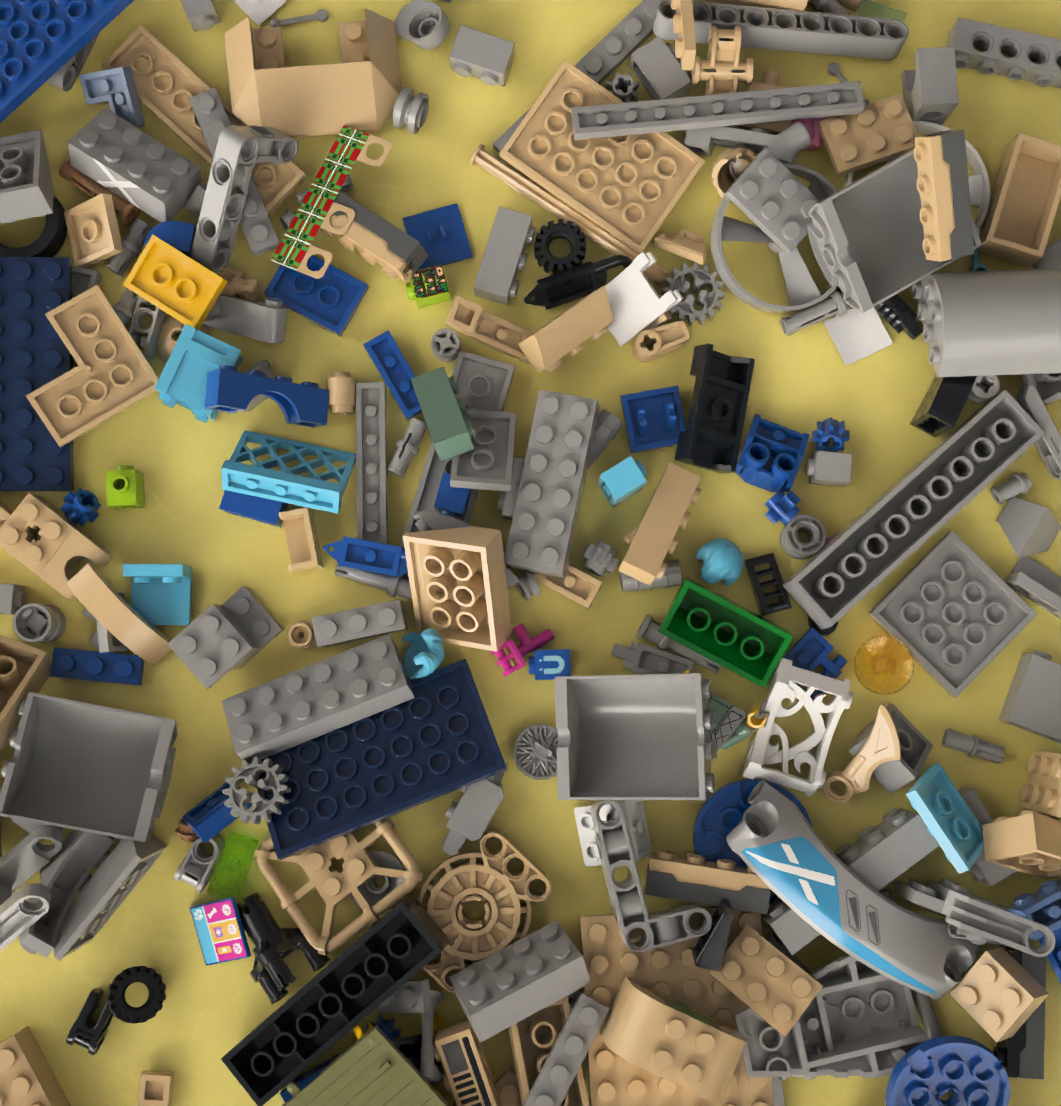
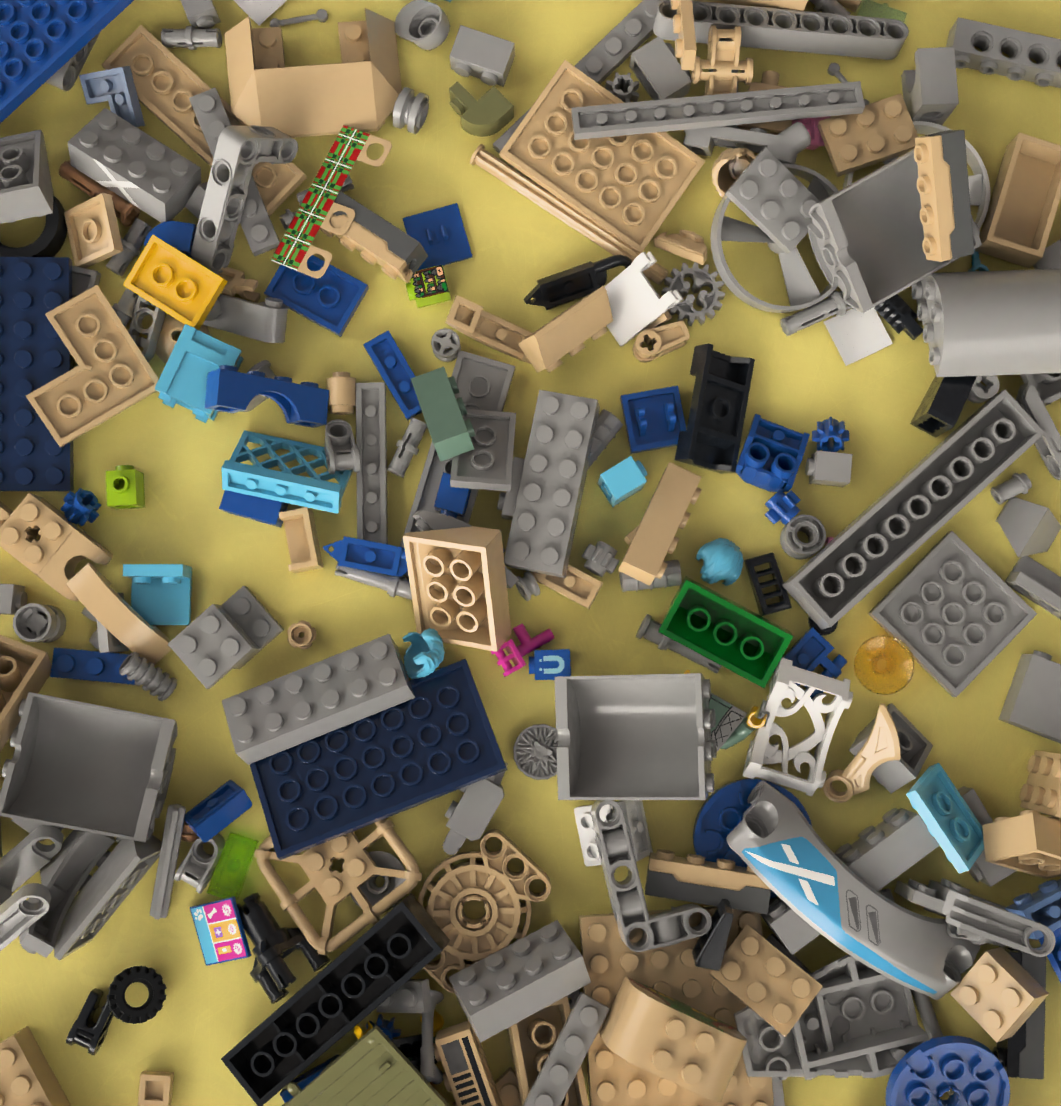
(148, 676): none -> light grey piece
(167, 861): none -> light grey axle
(191, 38): none -> light grey pin
(241, 797): light grey gear -> none
(340, 447): none -> light grey piece
(359, 623): light grey brick -> none
(481, 116): none -> olive brick
(504, 256): light grey brick -> none
(553, 232): black tyre -> none
(650, 660): light grey hinge -> none
(973, 746): light grey axle -> none

